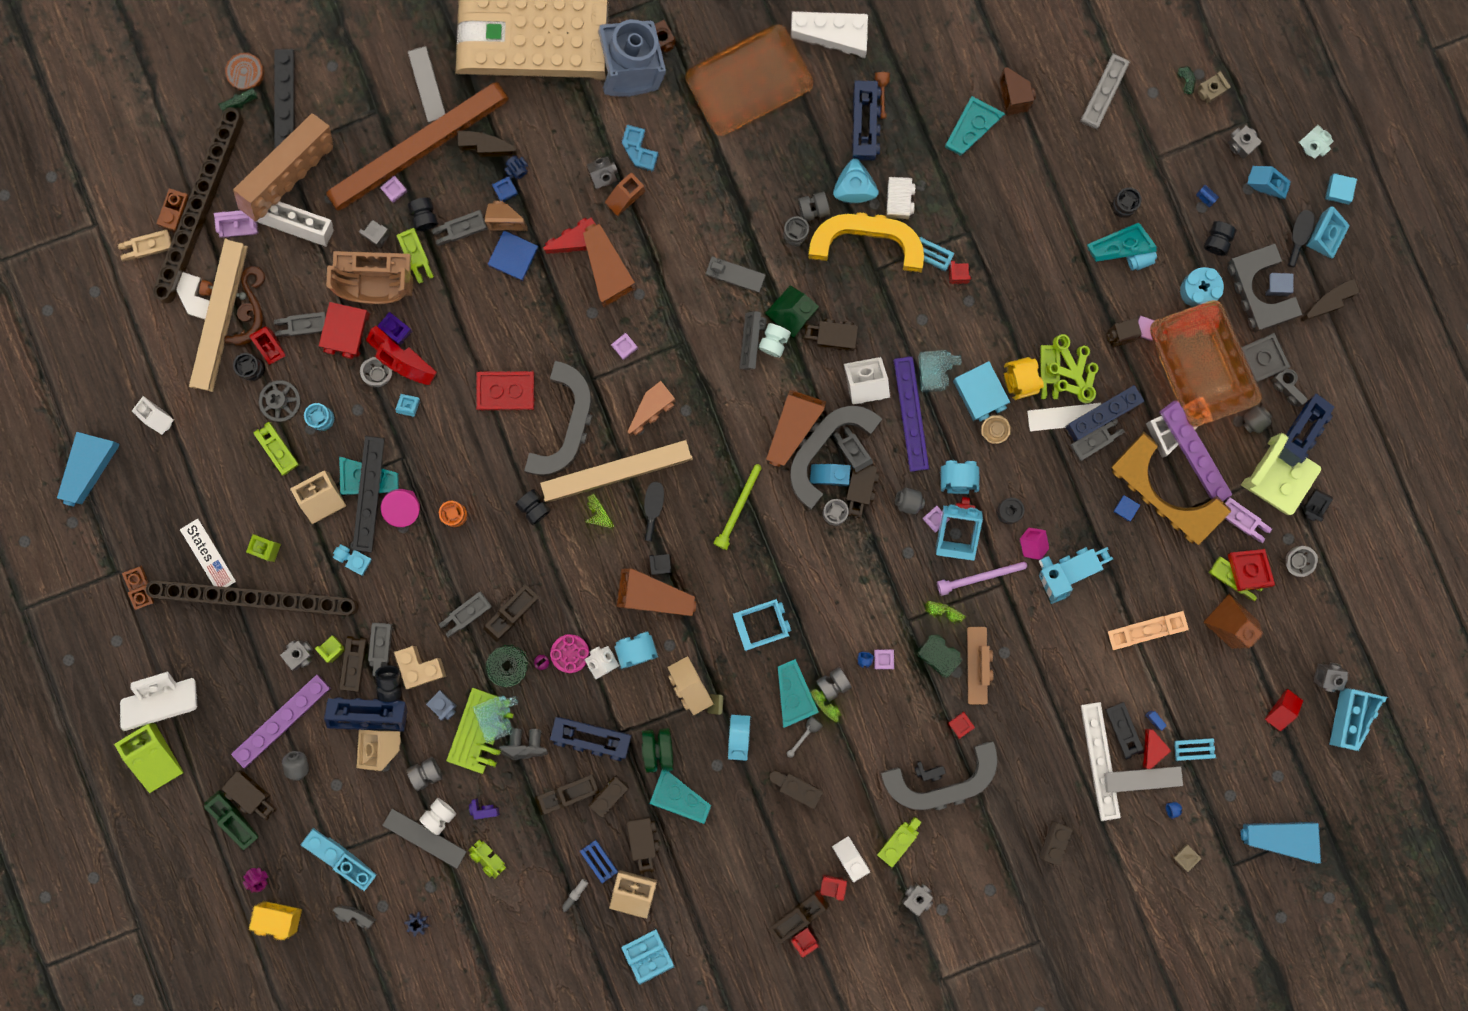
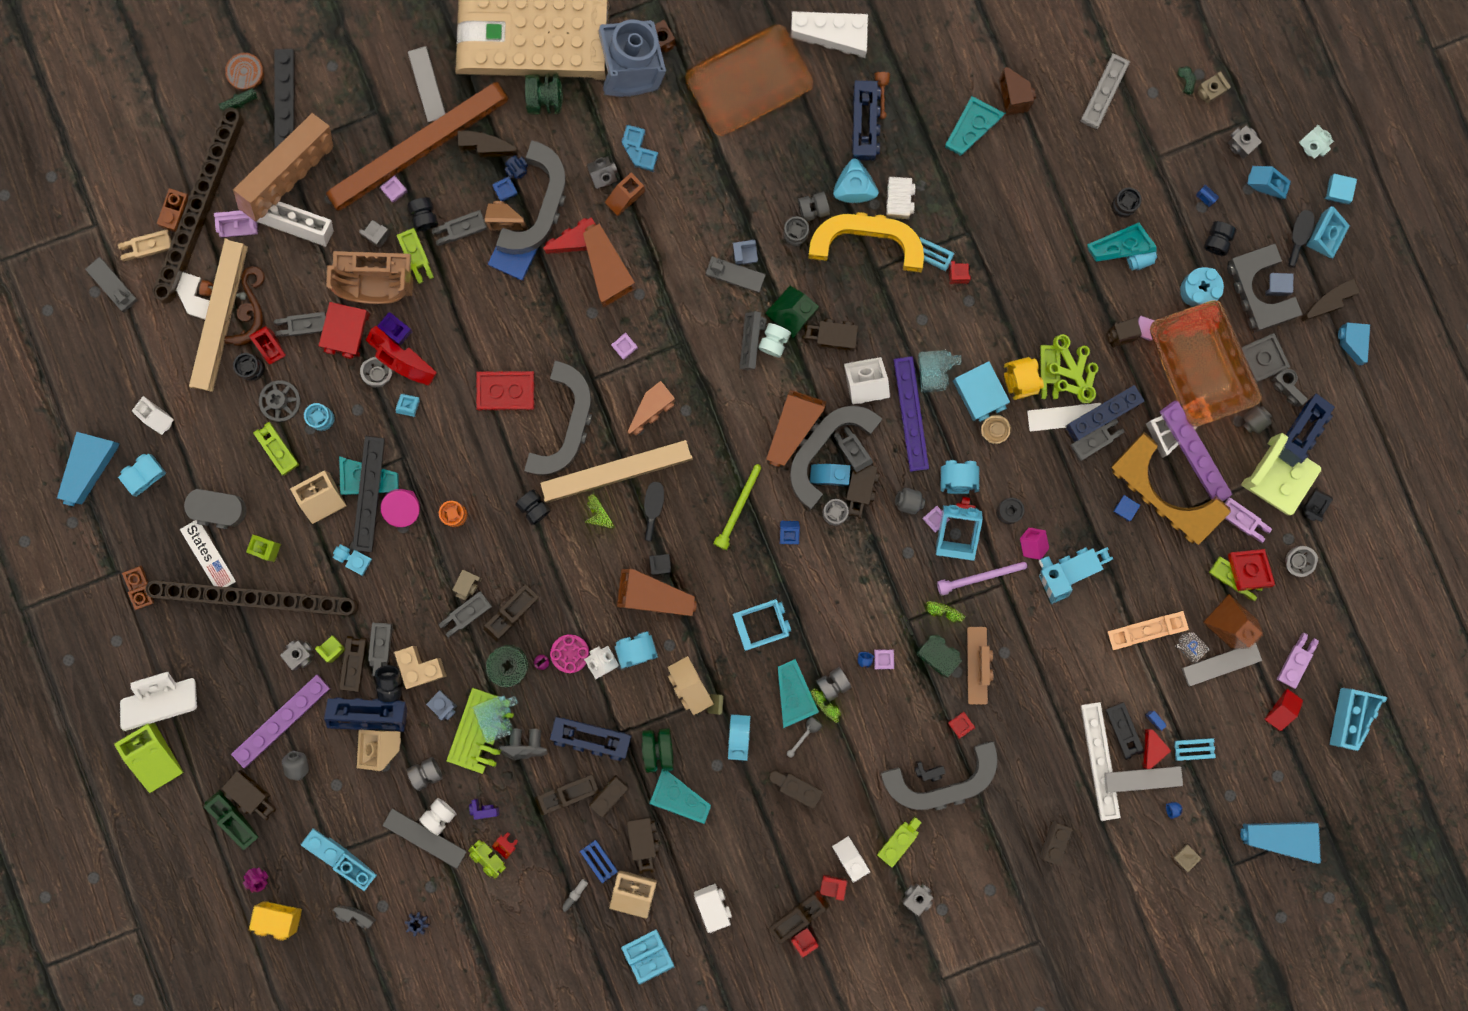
(111, 284): none -> dark grey hinge
(141, 474): none -> medium azure brick
(215, 508): none -> dark grey brick
(466, 584): none -> dark tan brick
(503, 847): none -> red tile
(529, 240): none -> dark grey arch
(543, 94): none -> clear green wheel
(712, 908): none -> white brick
(745, 252): none -> sand blue panel
(789, 532): none -> blue slope
(1192, 646): none -> clear brick
(1221, 664): none -> light grey tile
(1297, 662): none -> lavender hinge
(1331, 677): flat silver brick -> none
(1355, 341): none -> dark azure slope

